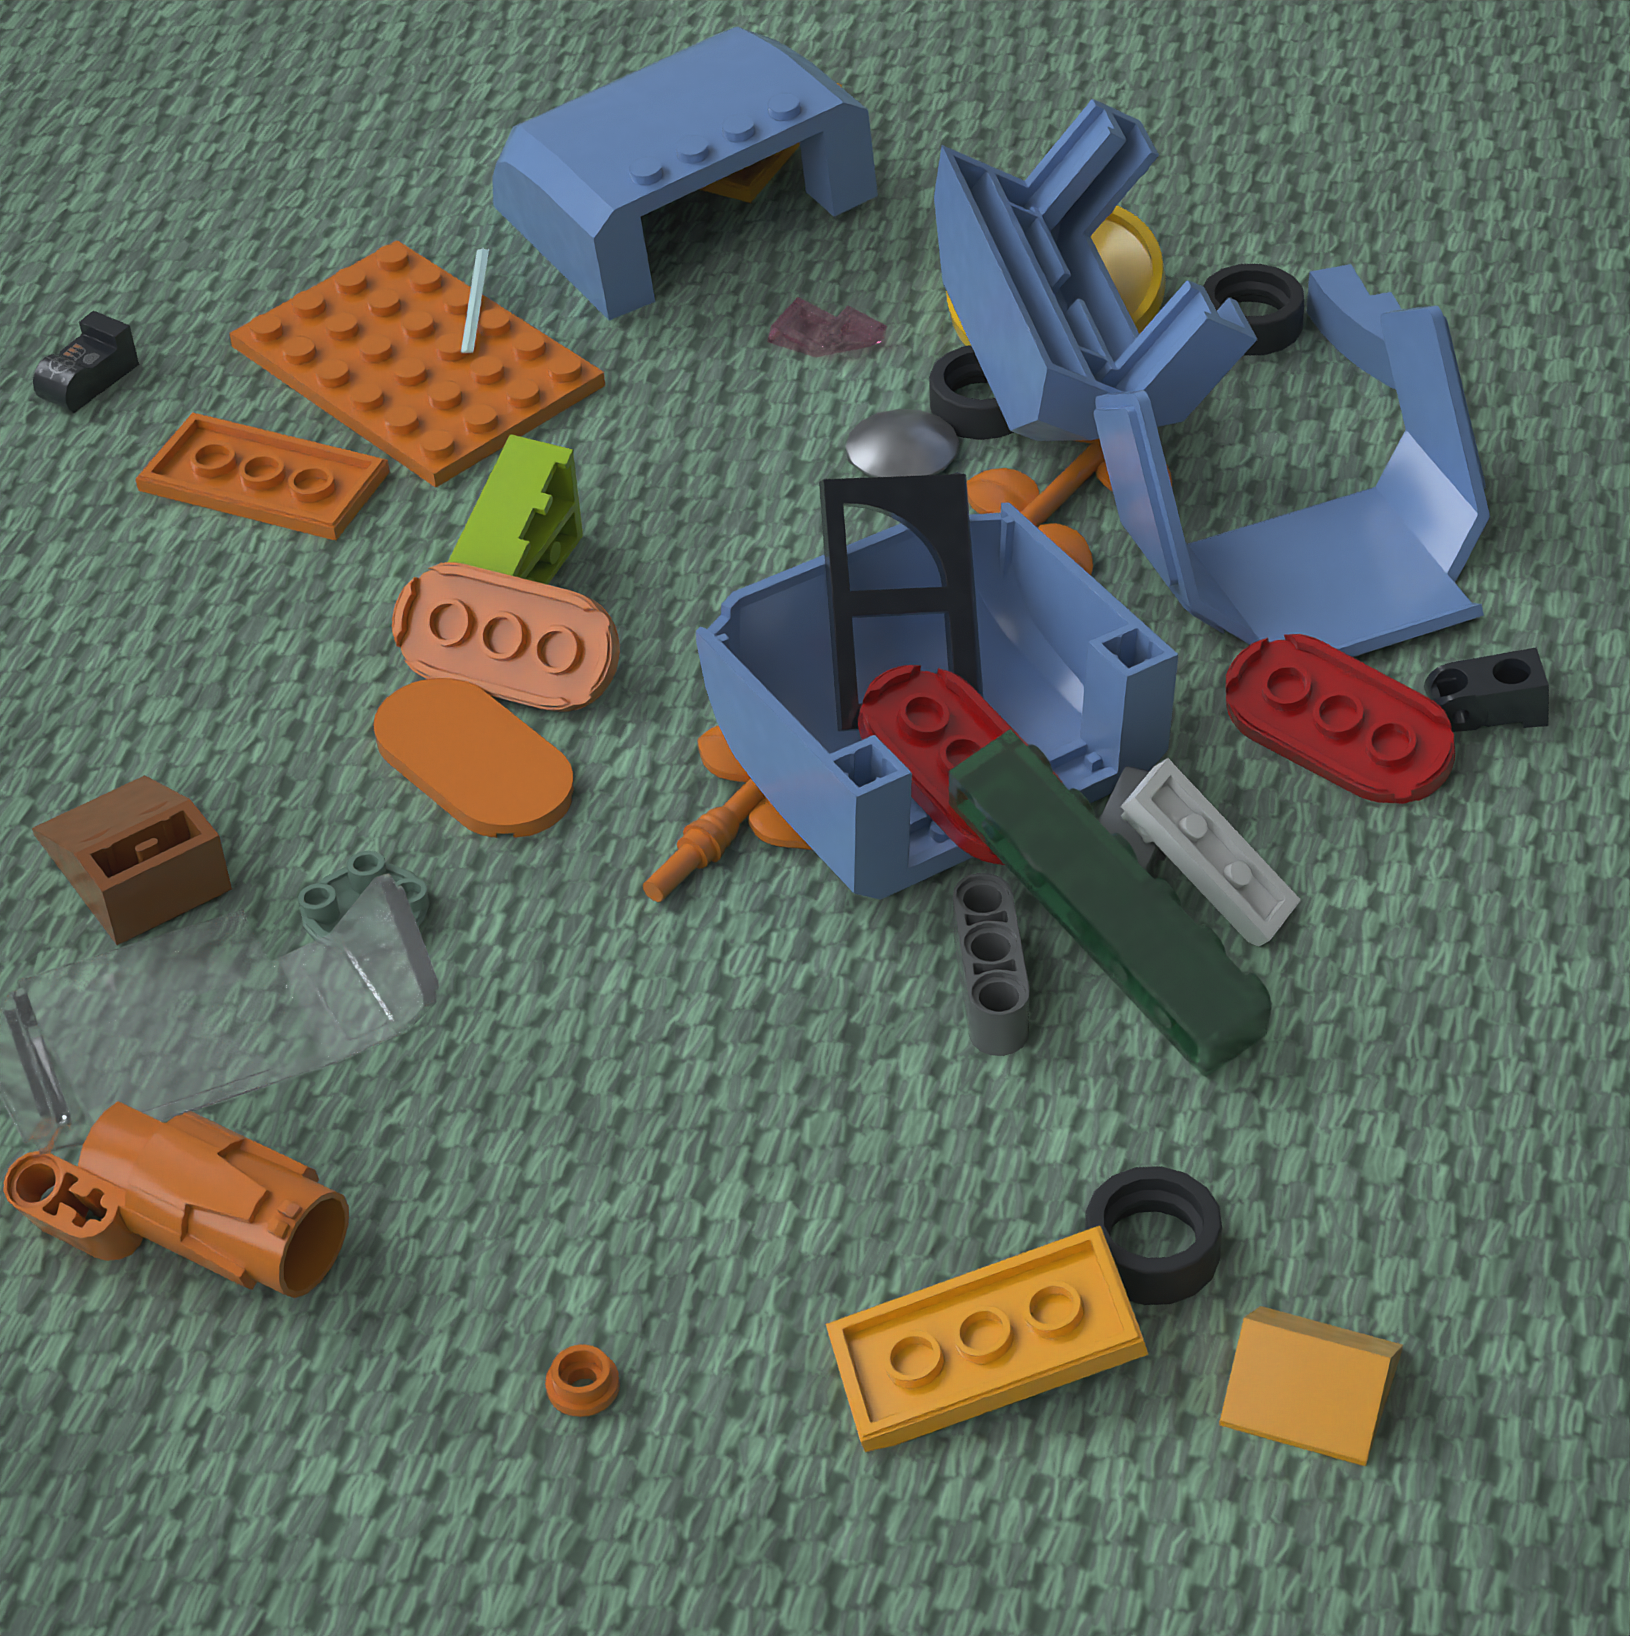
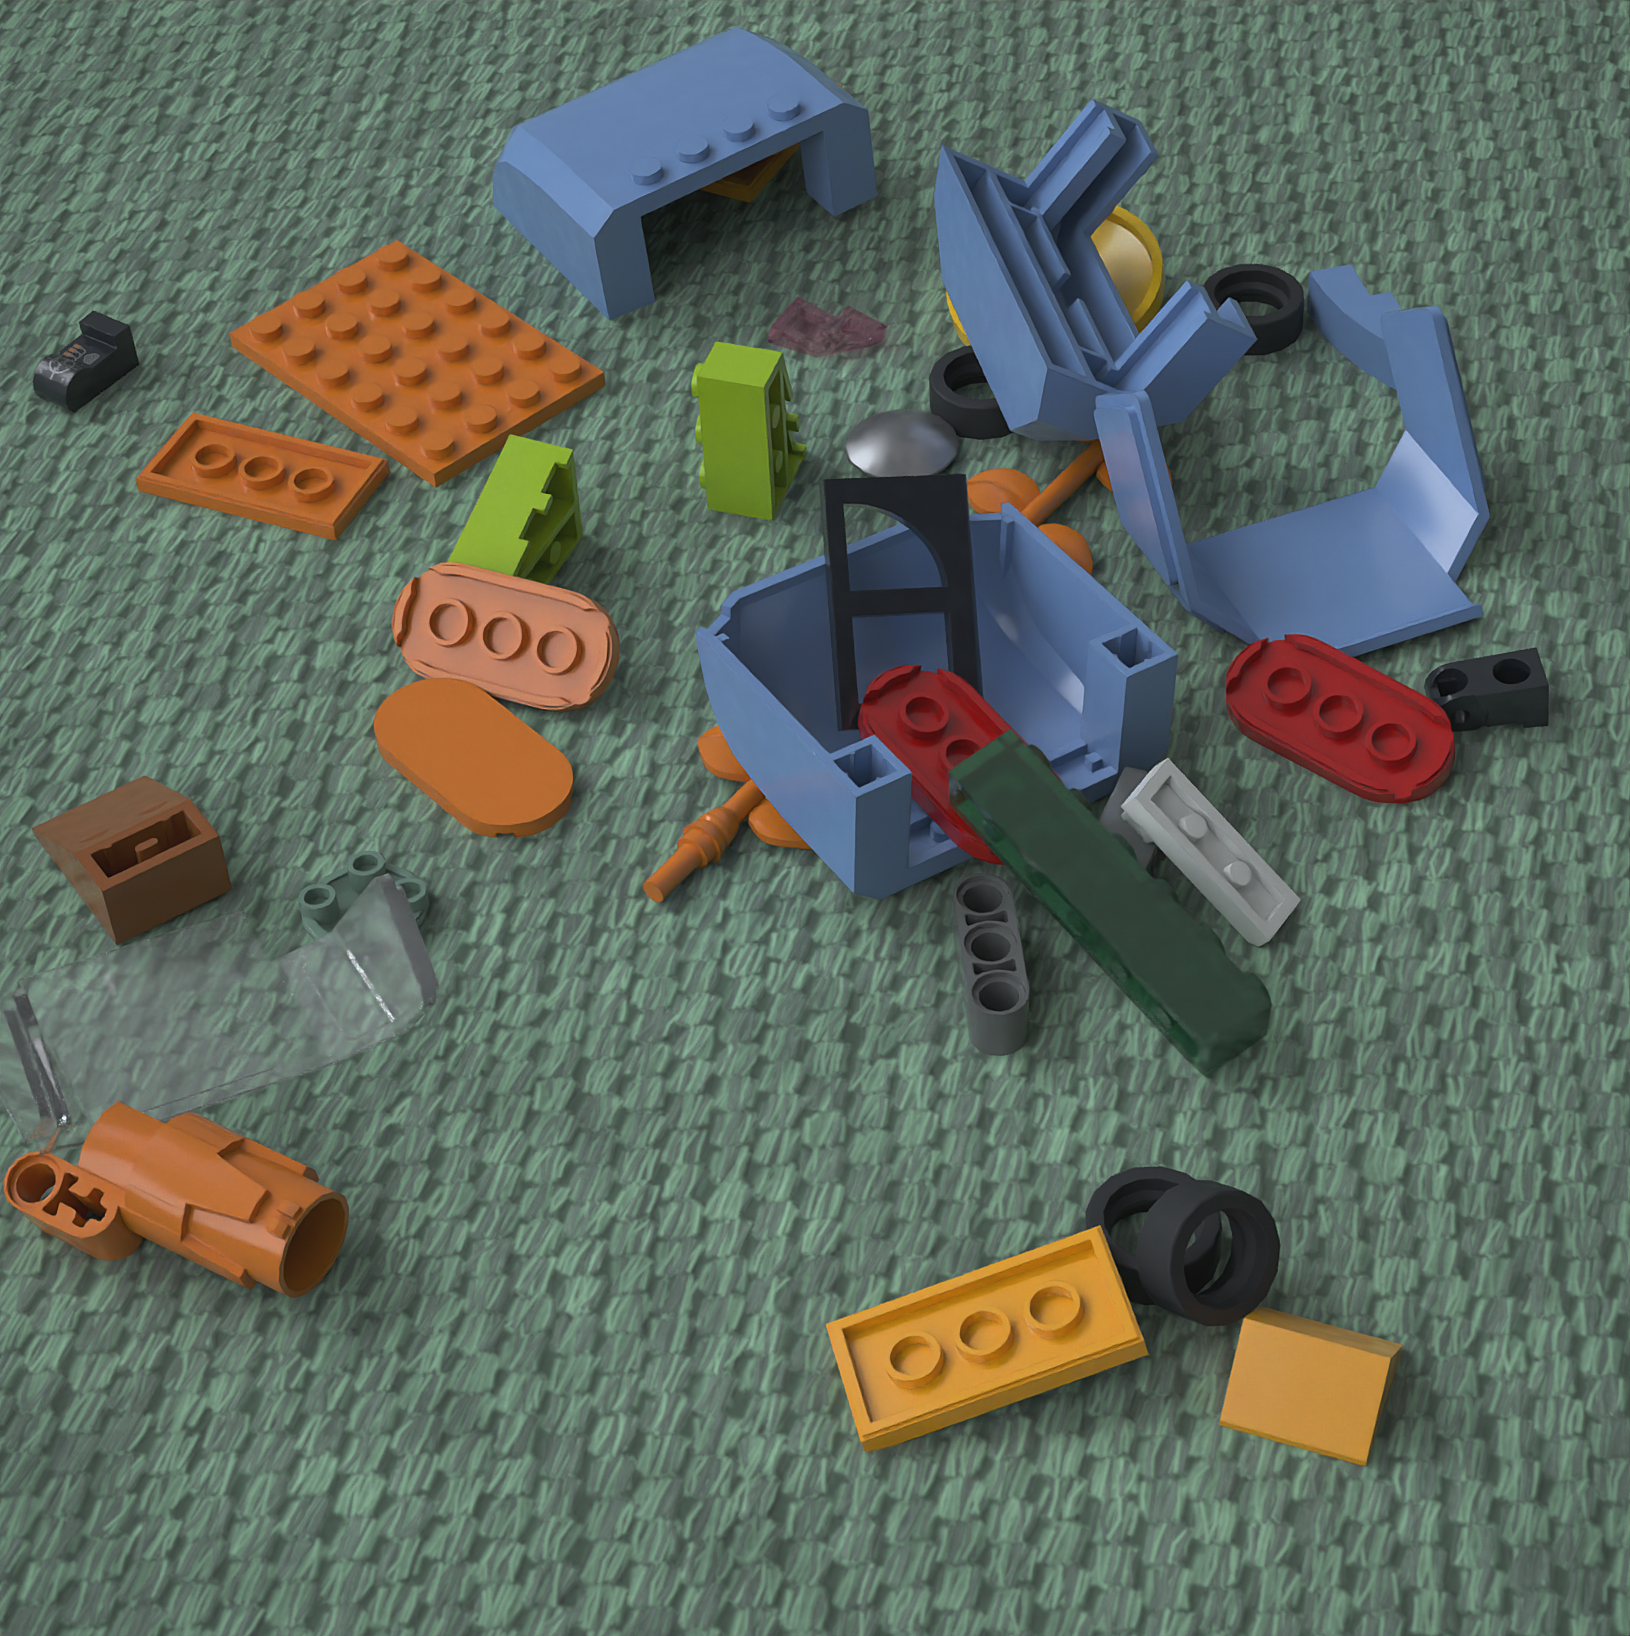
(474, 301): light aqua piece -> none
(576, 1364): orange plate -> none
(746, 430): none -> lime wedge
(1251, 1261): none -> black tyre

